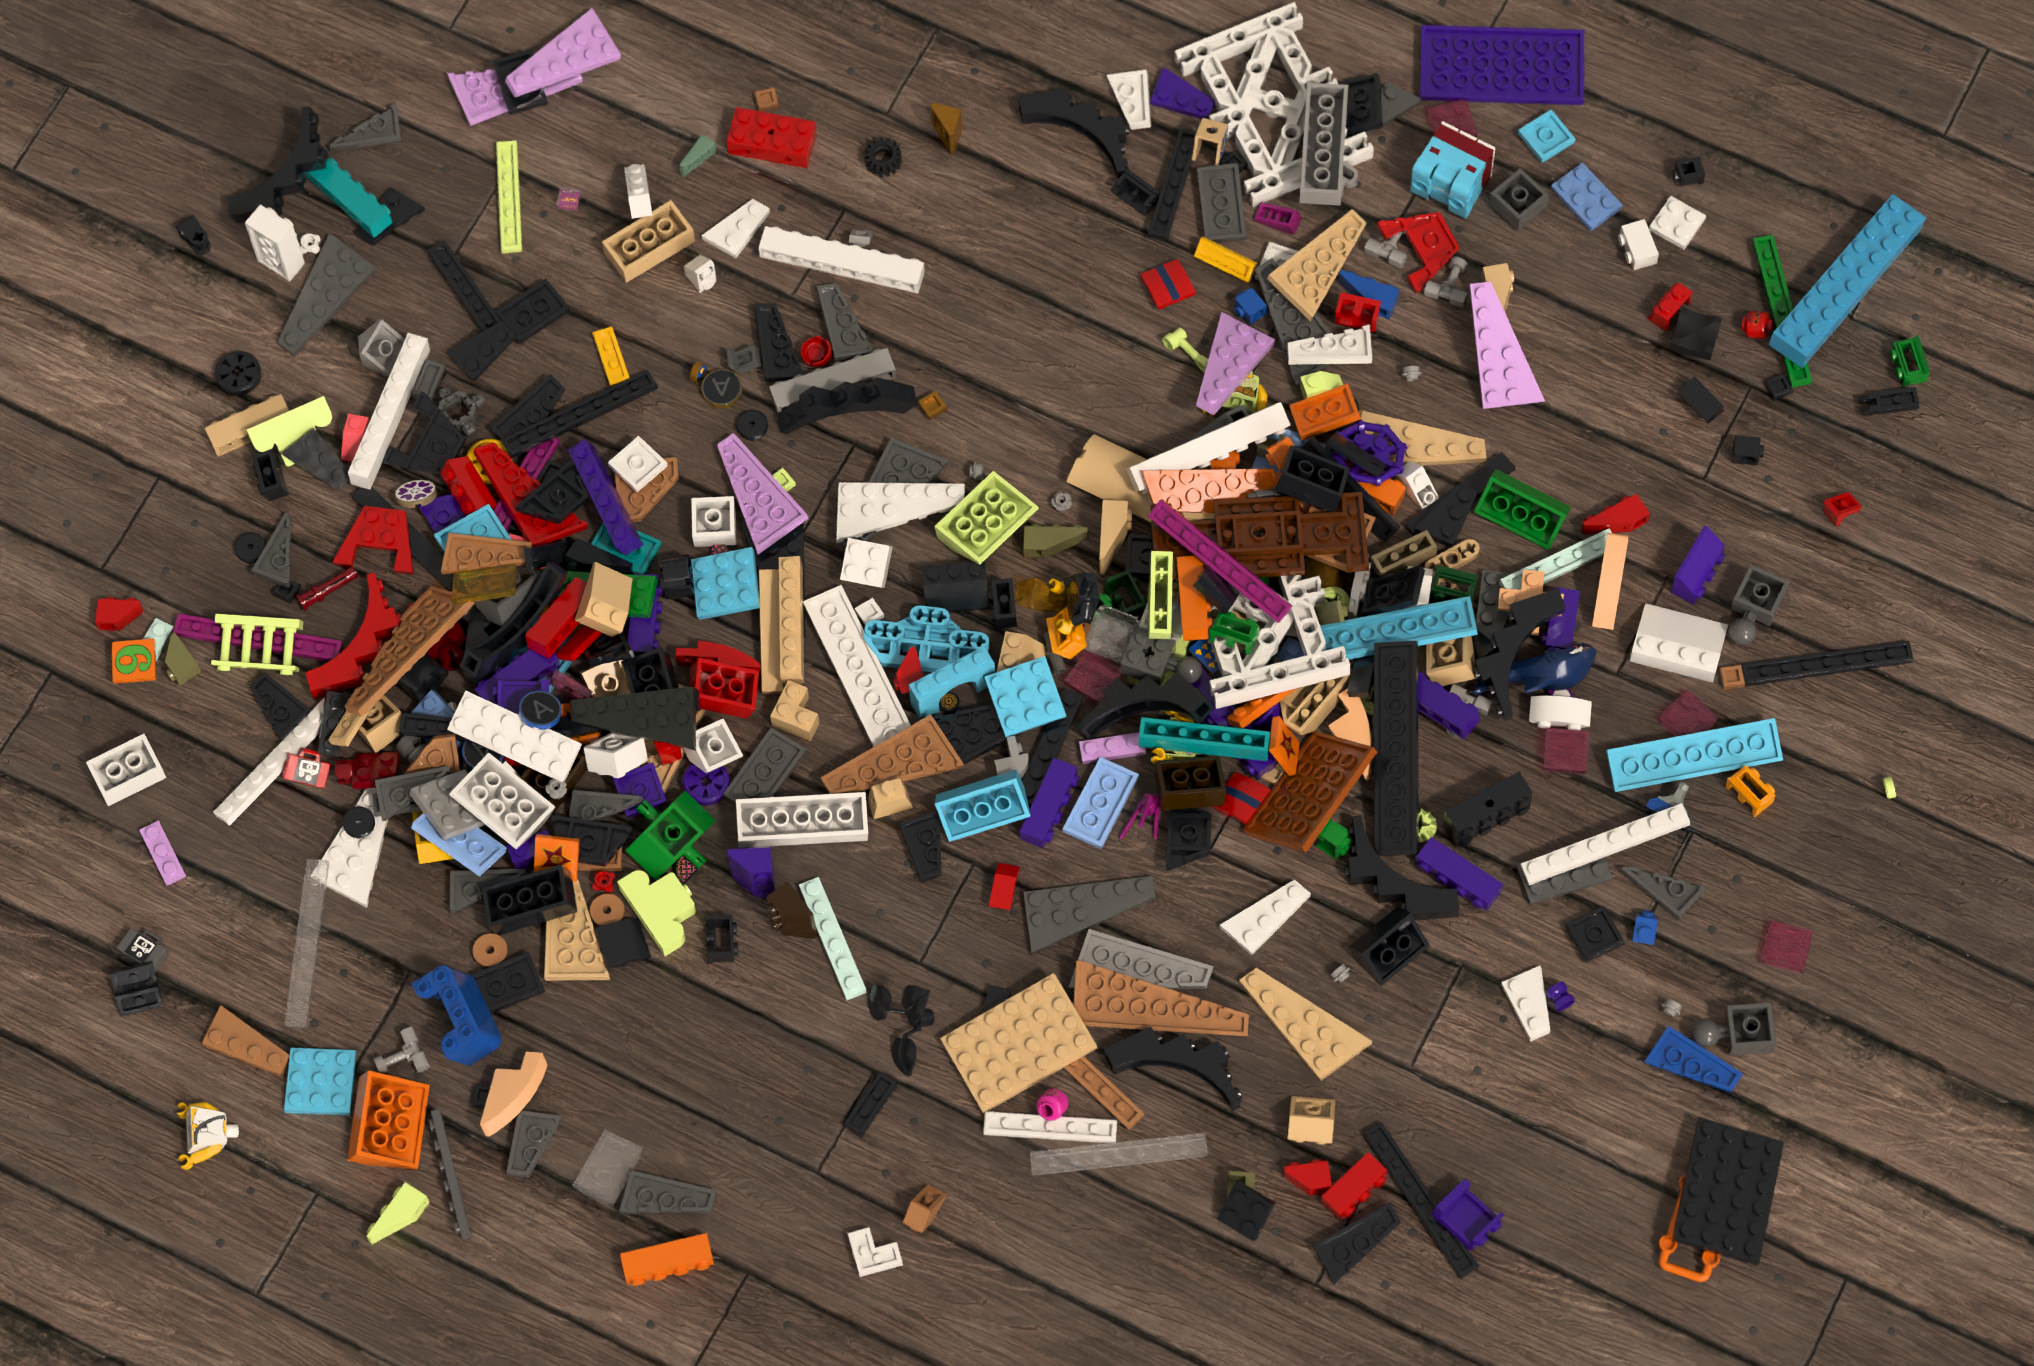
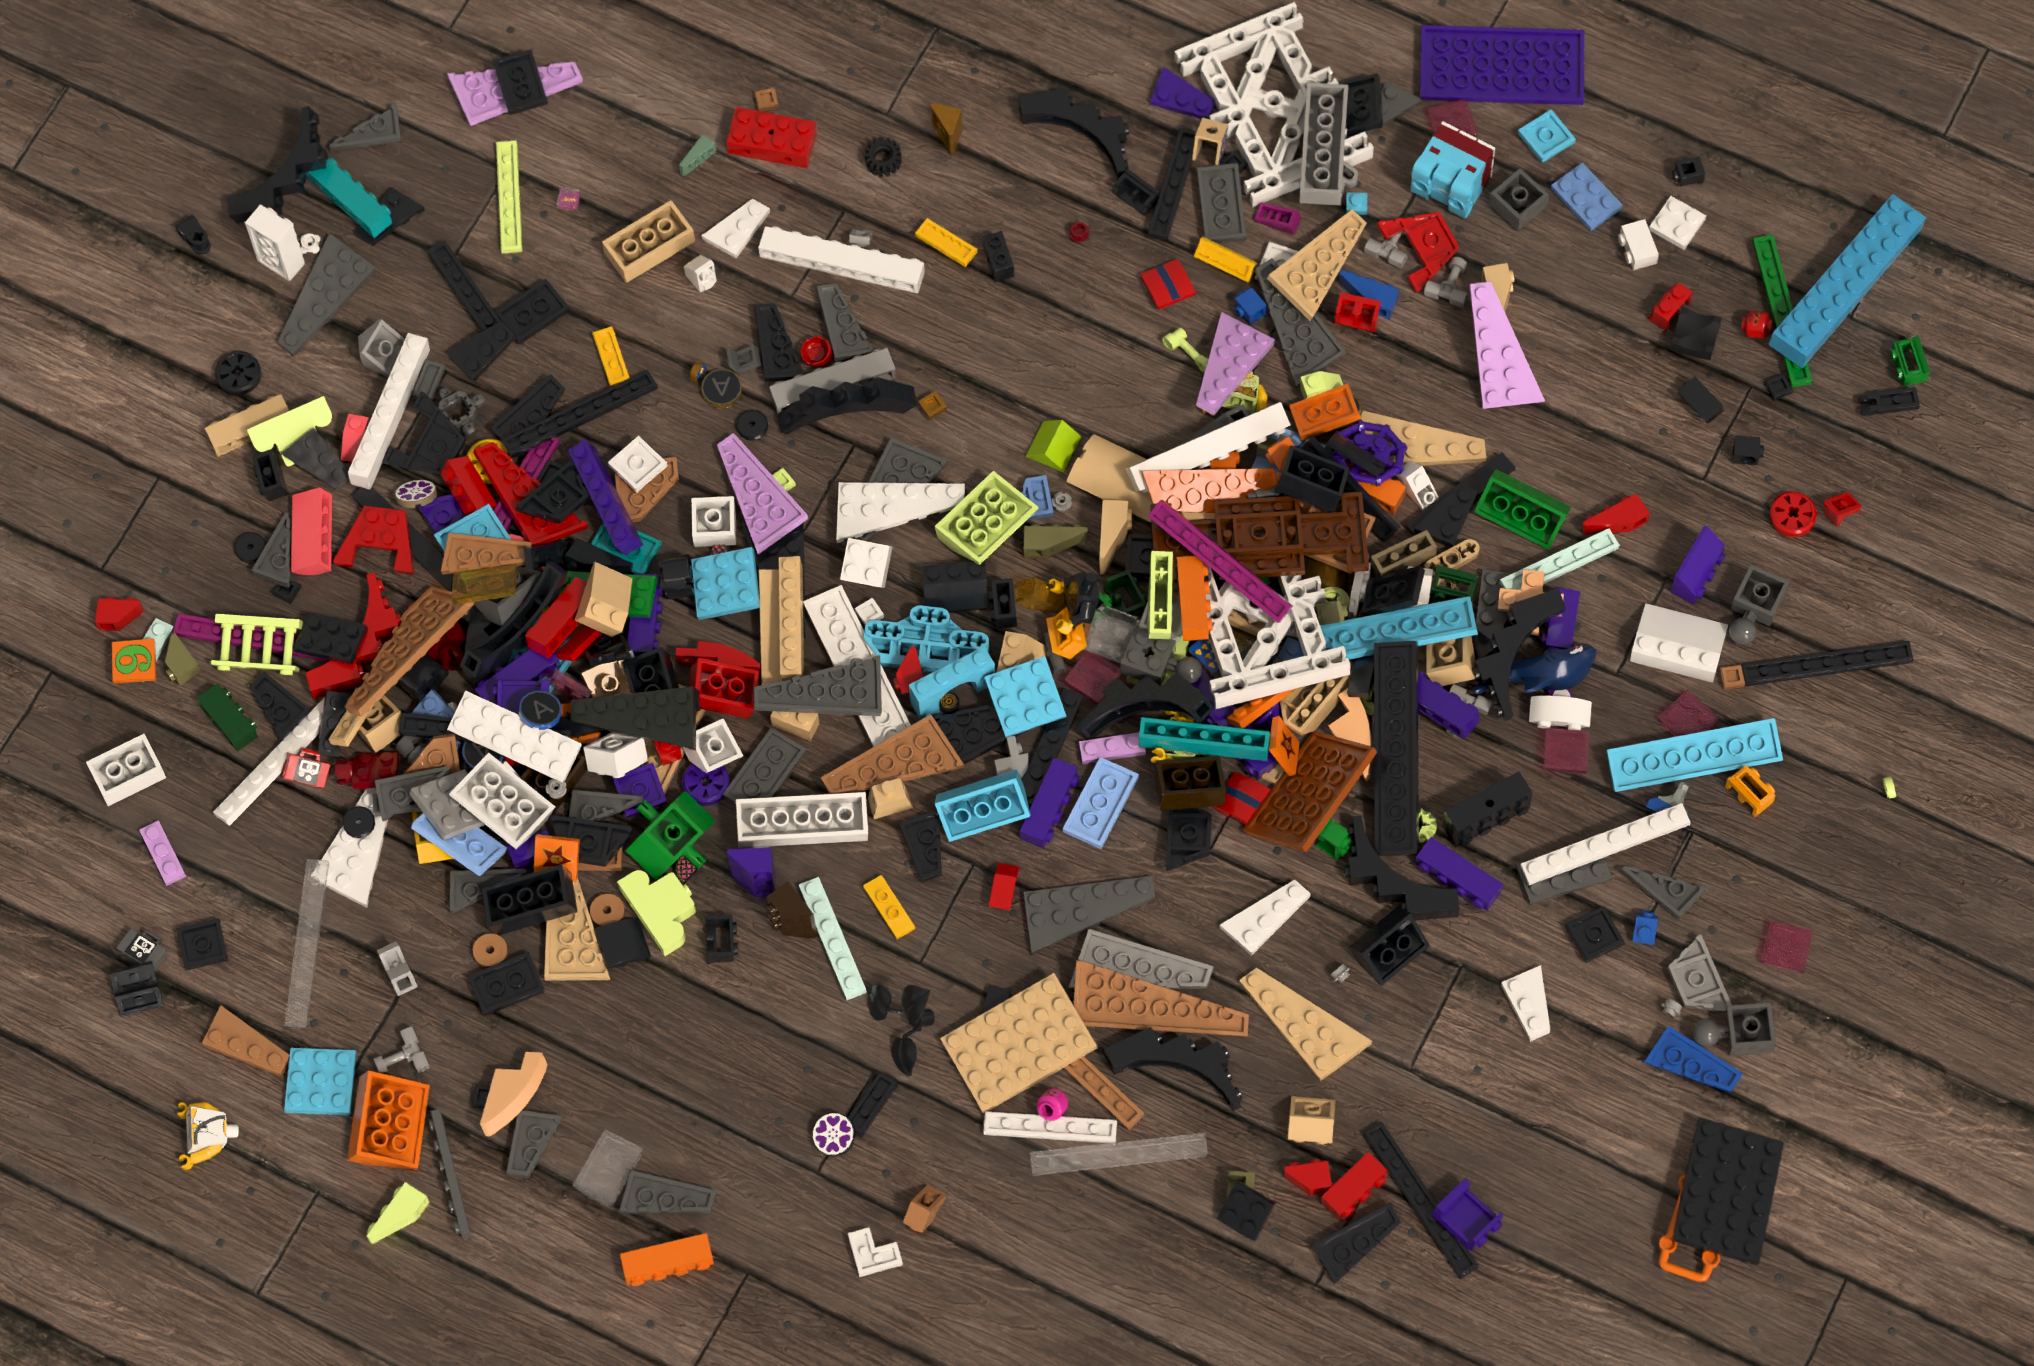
(202, 944): none -> black plate
(228, 716): none -> dark green brick
(311, 532): none -> coral brick
(315, 590): dark red pin -> none
(330, 638): none -> black plate
(397, 968): none -> light grey brick
(474, 1026): blue windscreen -> none
(573, 52): lavender wing -> none
(599, 877): red plate -> none
(638, 190): white brick -> none
(833, 1134): none -> tile
(834, 690): none -> dark grey wing
(889, 907): none -> yellow plate
(946, 242): none -> yellow plate
(977, 471): light grey plate -> none
(998, 256): none -> black brick
(1038, 492): none -> medium blue wing
(1054, 444): none -> lime slope
(1079, 232): none -> dark red plate
(1133, 96): white wing -> none
(1147, 806): magenta plant -> none
(1216, 589): black slope -> none
(1232, 636): green window -> none
(1341, 348): white wing -> none
(1357, 202): none -> medium azure plate
(1411, 373): light grey plate -> none
(1560, 996): dark purple wheel -> none
(1610, 581): light nougat slope -> none
(1698, 979): none -> light grey wing
(1793, 502): none -> red wheel

